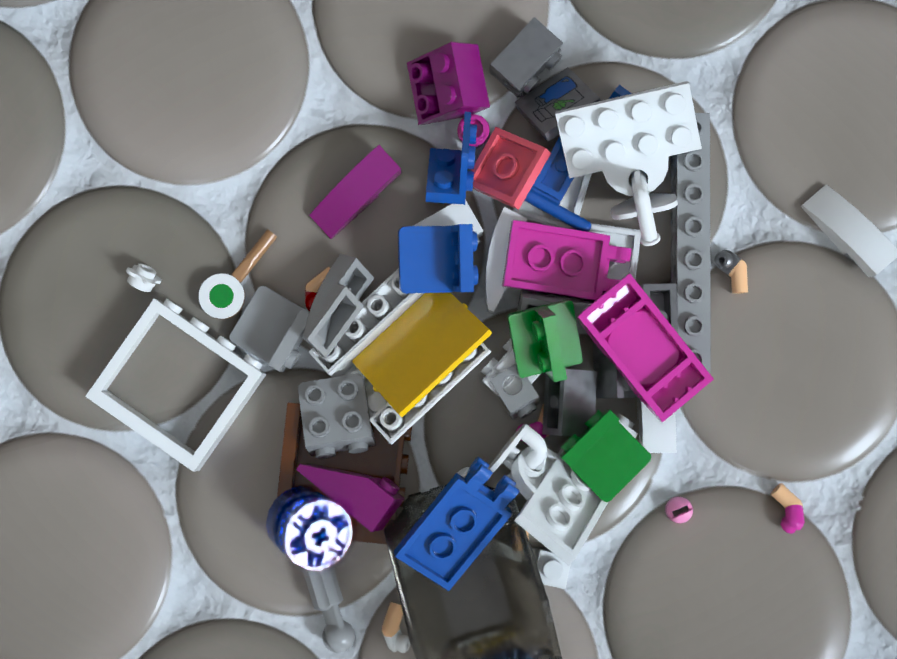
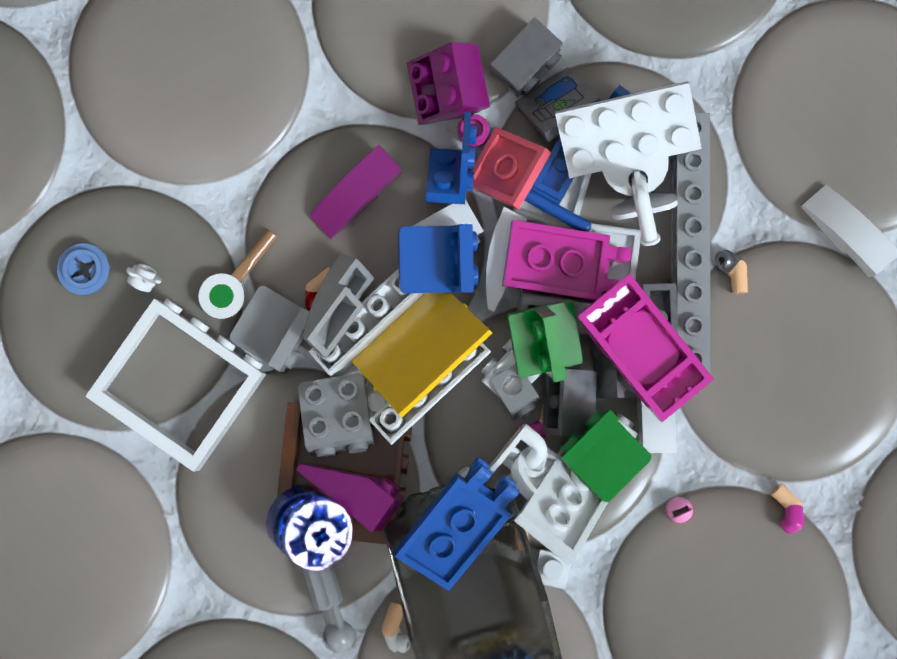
(69, 266): none -> medium blue gear

